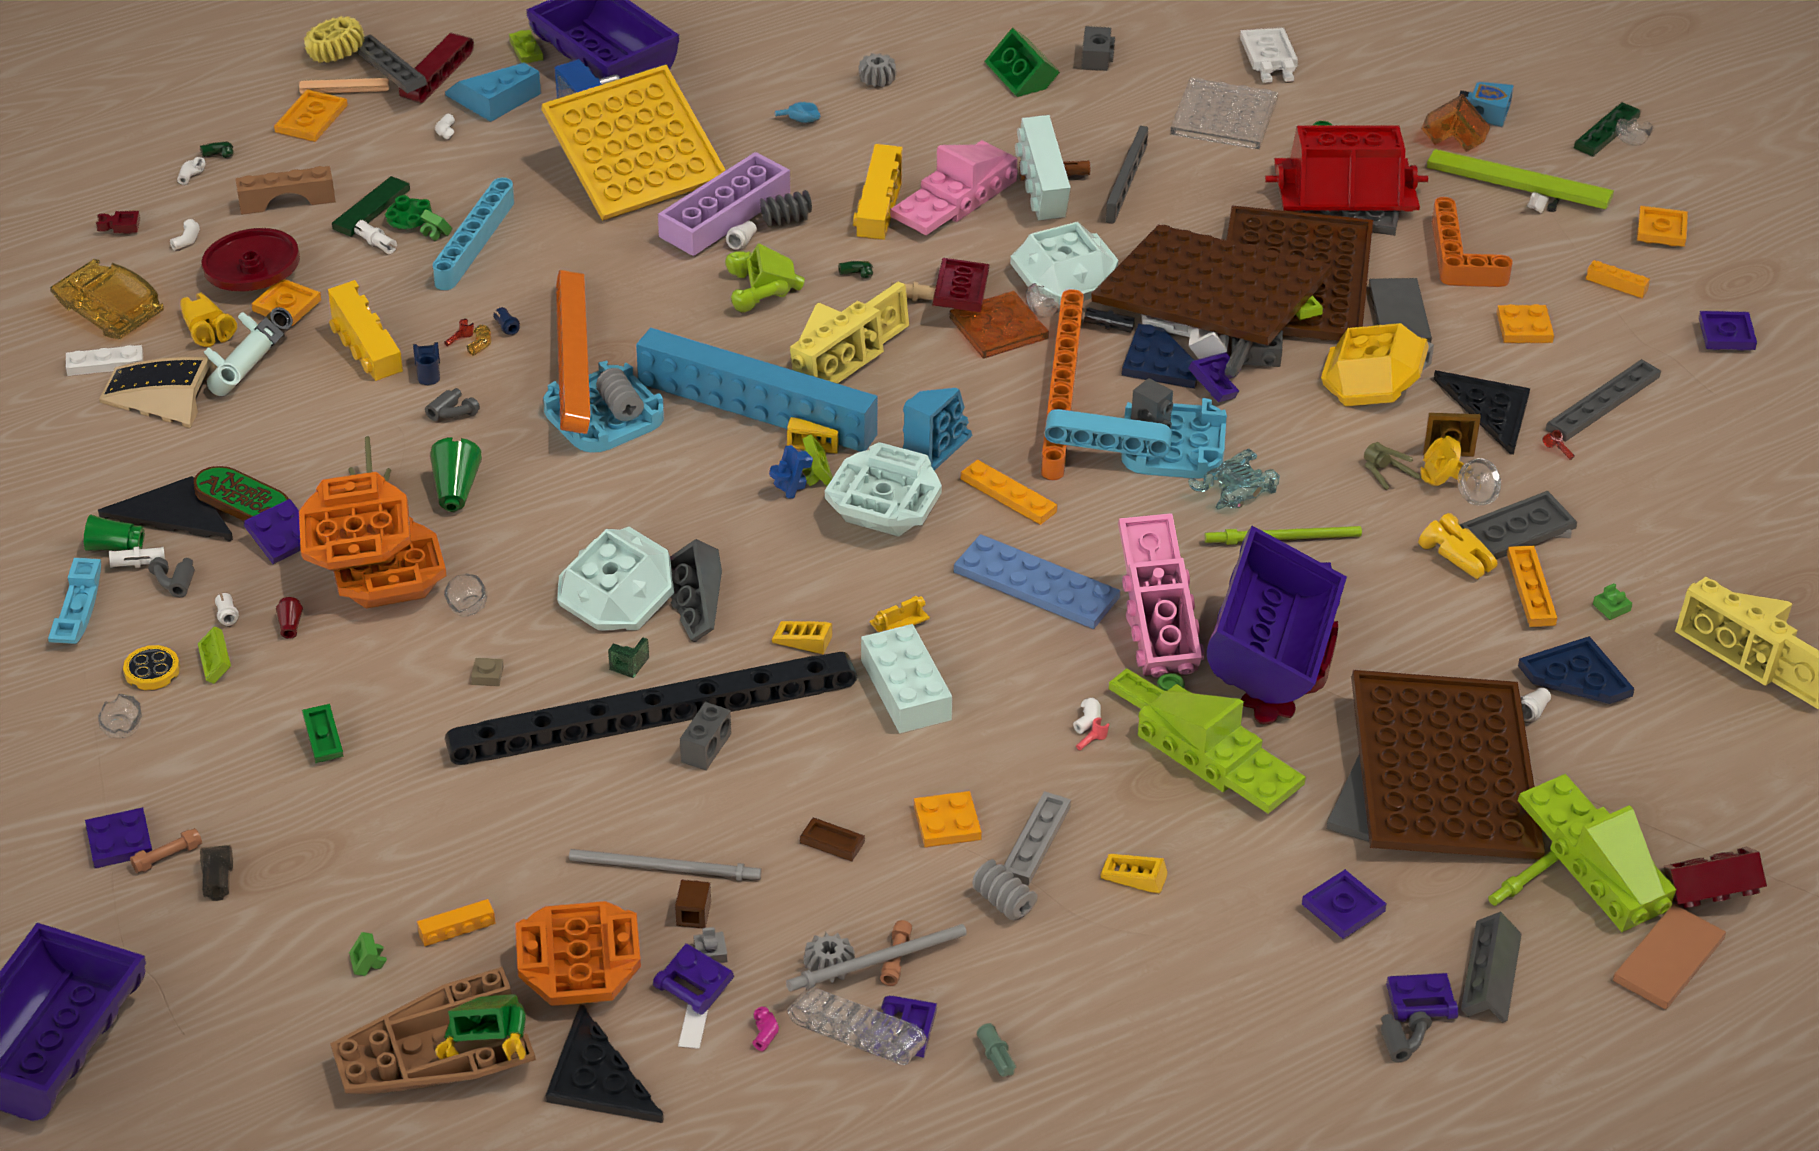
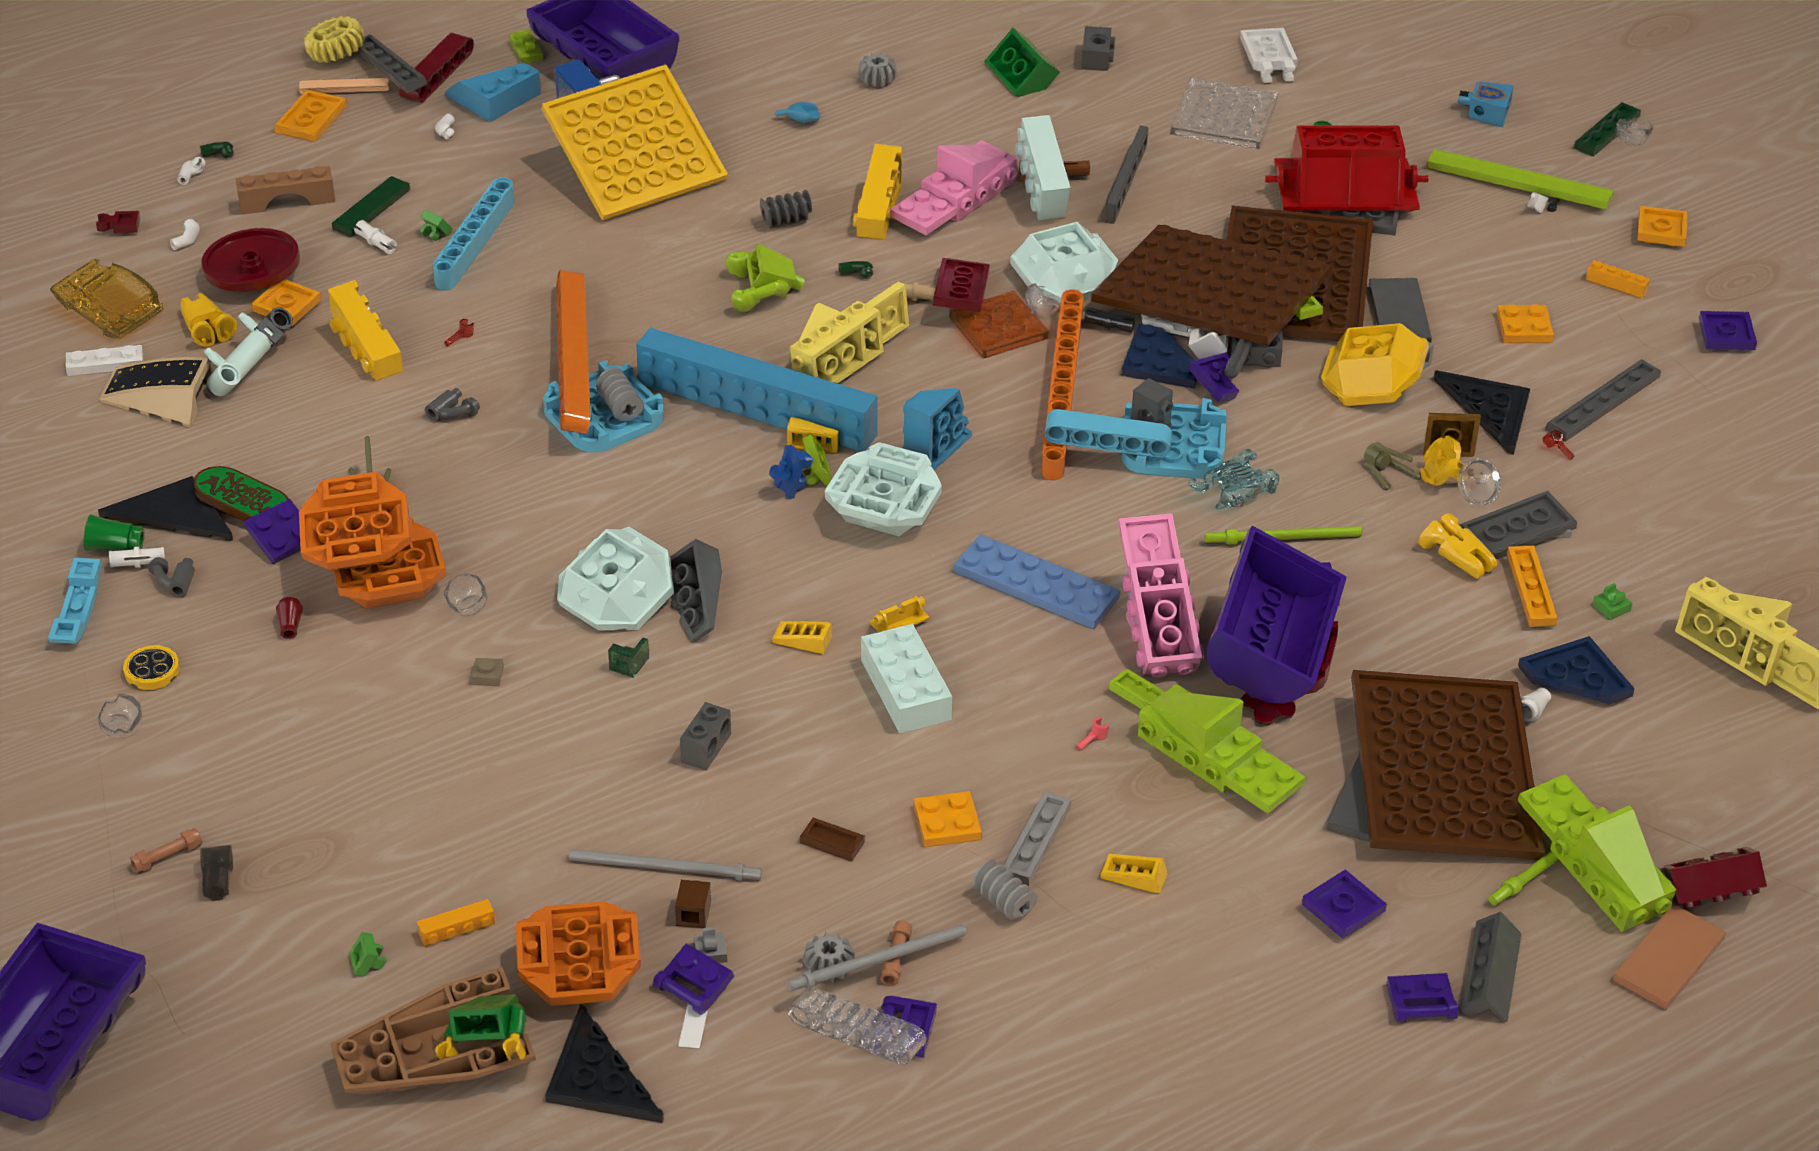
(117, 837): dark purple plate -> none
(214, 655): lime plate -> none
(227, 613): white pin -> none
(322, 733): green plate -> none
(407, 212): green dish -> none
(427, 363): dark blue piece -> none
(454, 470): green cone -> none
(482, 341): clear yellow arm -> none
(509, 324): dark blue pin -> none
(648, 708): black beam -> none
(722, 203): lavender brick -> none
(740, 235): white cone -> none
(767, 1028): dark pink arm -> none
(996, 1049): sand green axle -> none
(1009, 492): light orange plate -> none
(1091, 710): white arm -> none
(1167, 681): bright green tile -> none
(1395, 1039): dark grey plant -> none
(1456, 119): clear orange brick -> none
(1461, 268): orange beam -> none

